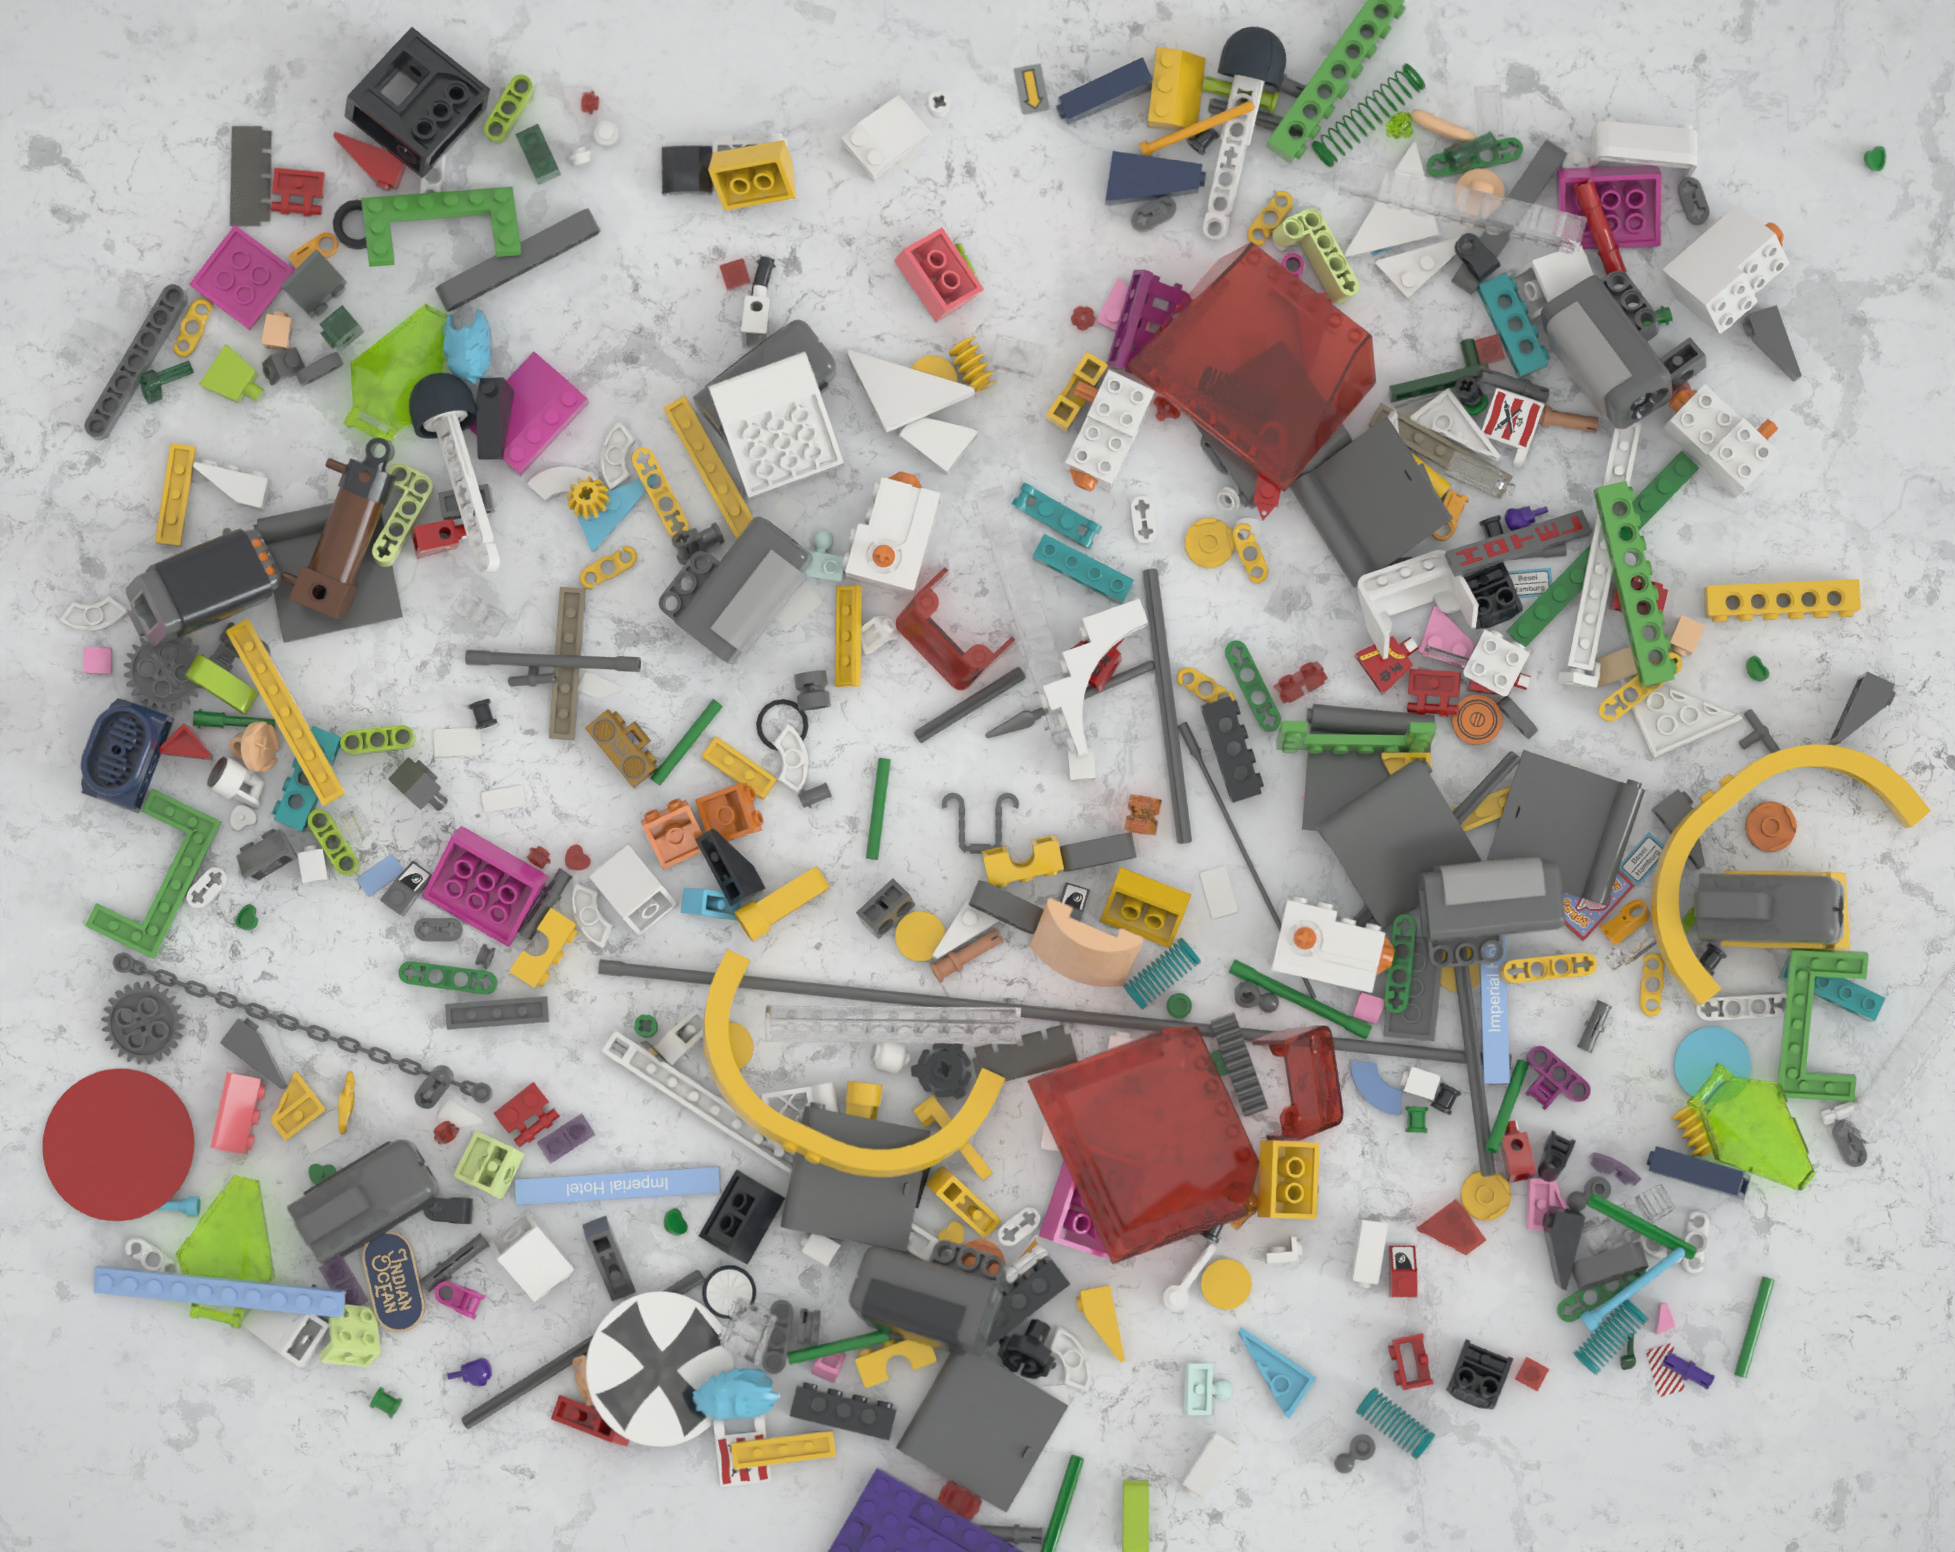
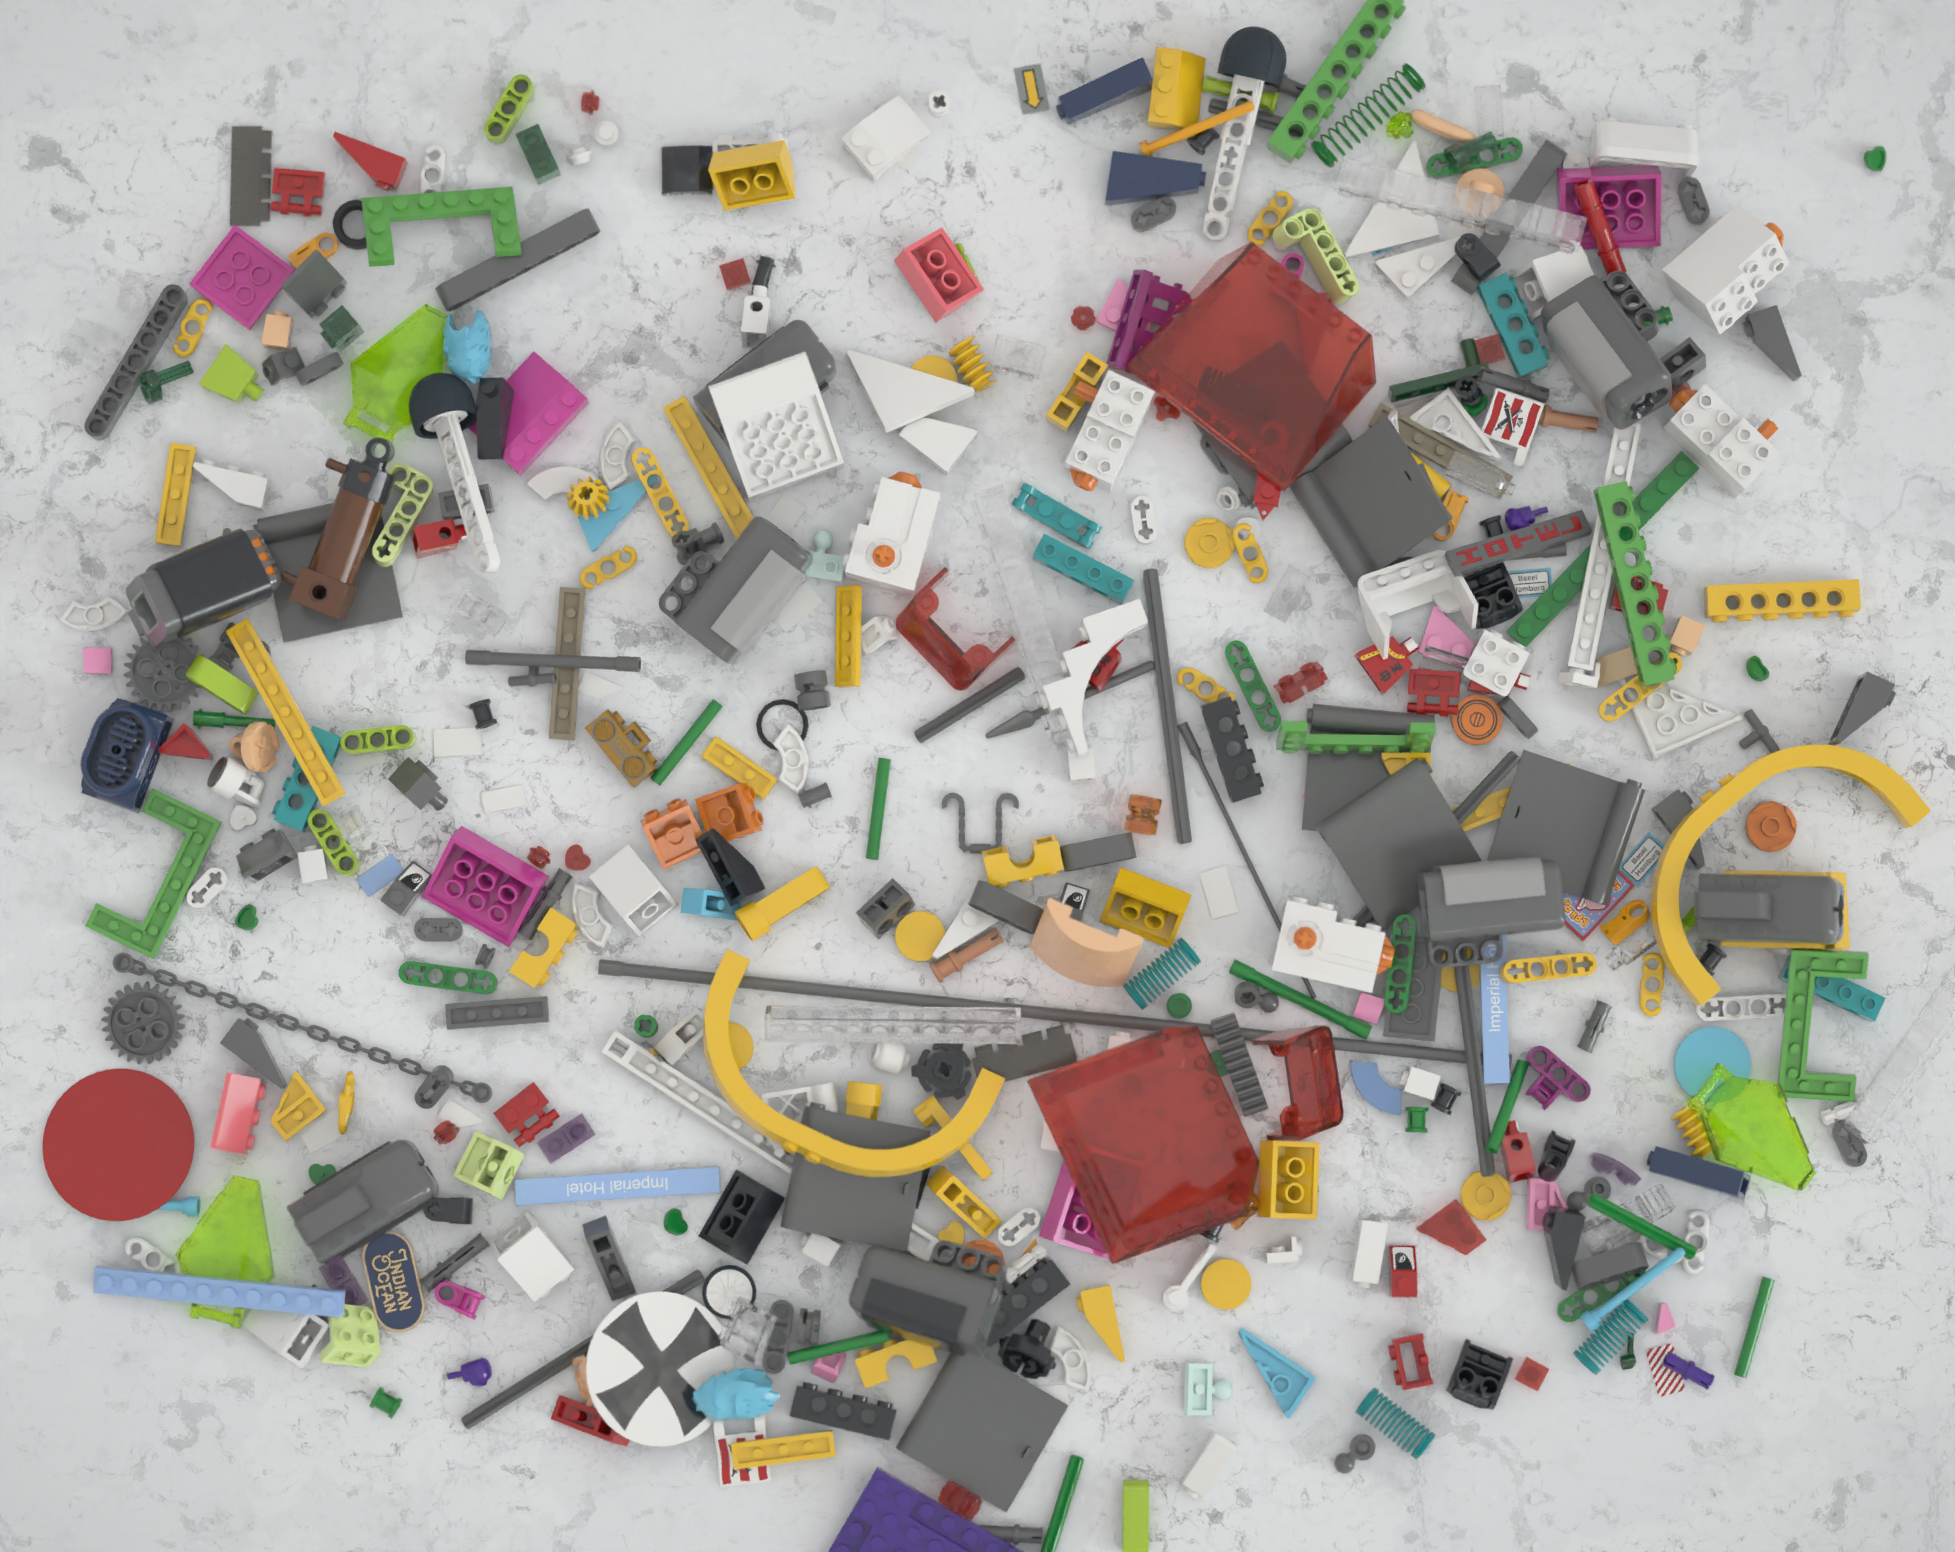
(430, 116): black piece -> none

